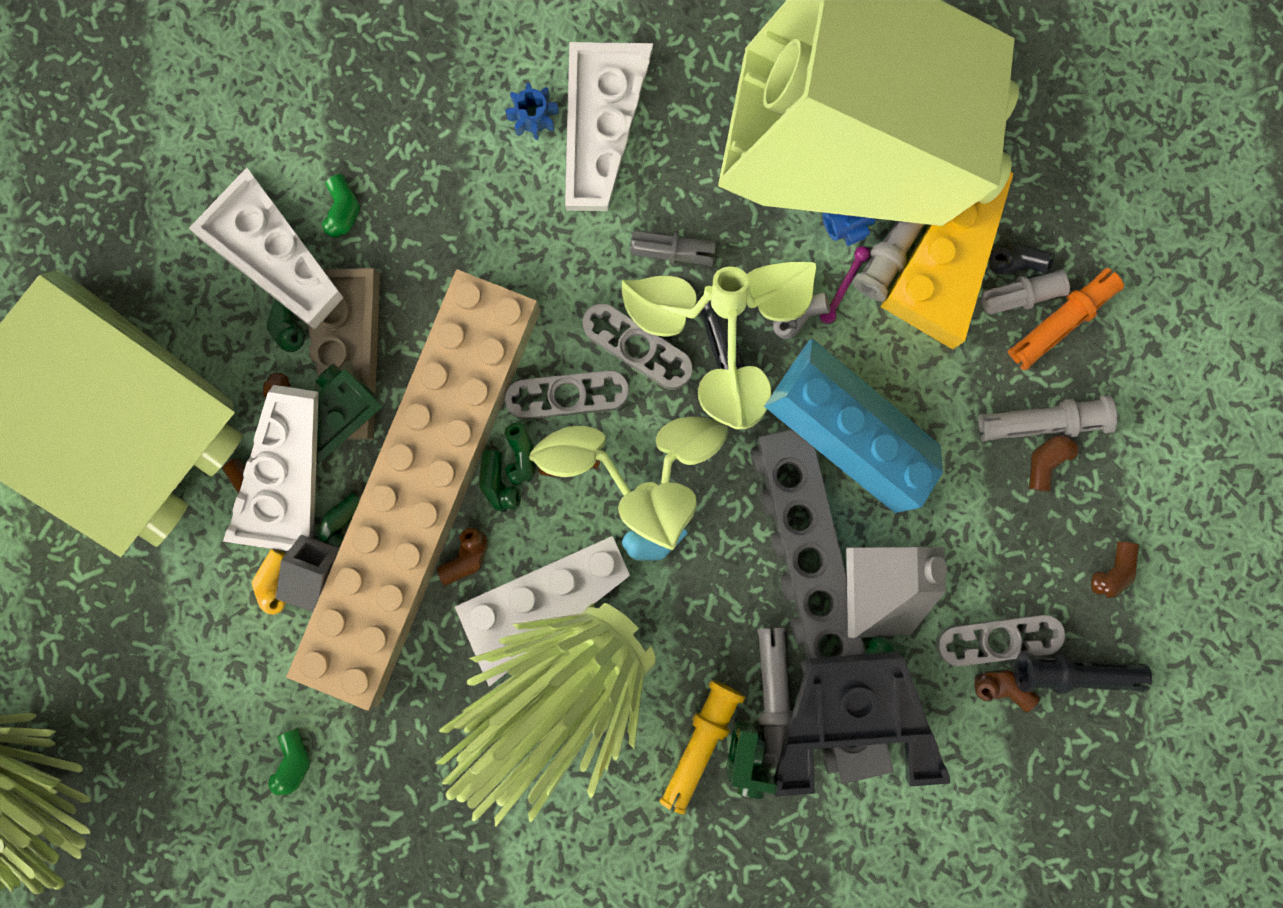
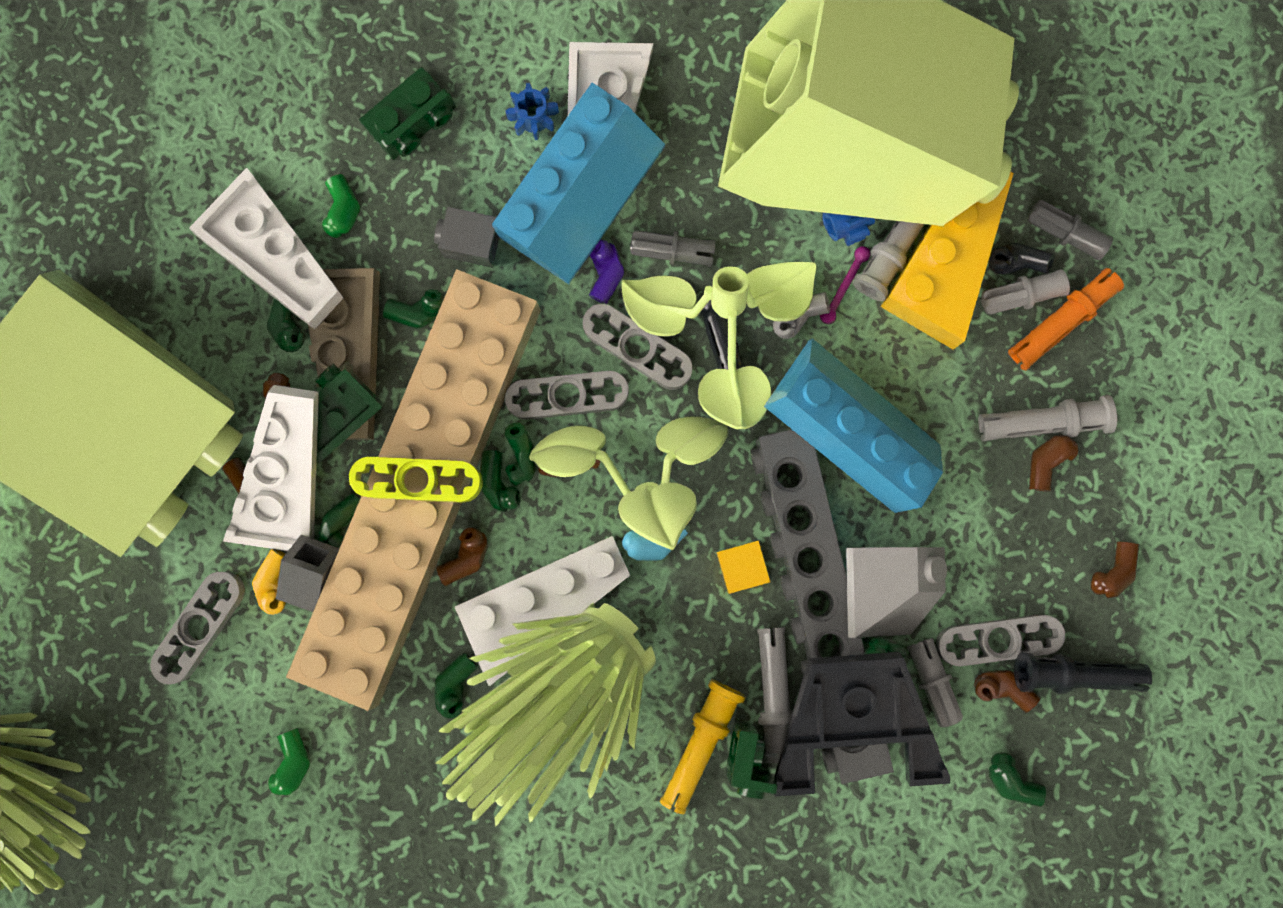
(190, 660): none -> light grey beam
(384, 465): none -> neon yellow beam
(408, 114): none -> dark green bracket
(415, 315): none -> dark green arm
(450, 688): none -> dark green arm
(467, 237): none -> dark grey brick
(579, 184): none -> dark azure slope
(609, 269): none -> dark purple arm
(743, 567): none -> yellow tile
(935, 682): none -> light grey axle
(1010, 784): none -> dark green arm
(1070, 229): none -> dark grey axle

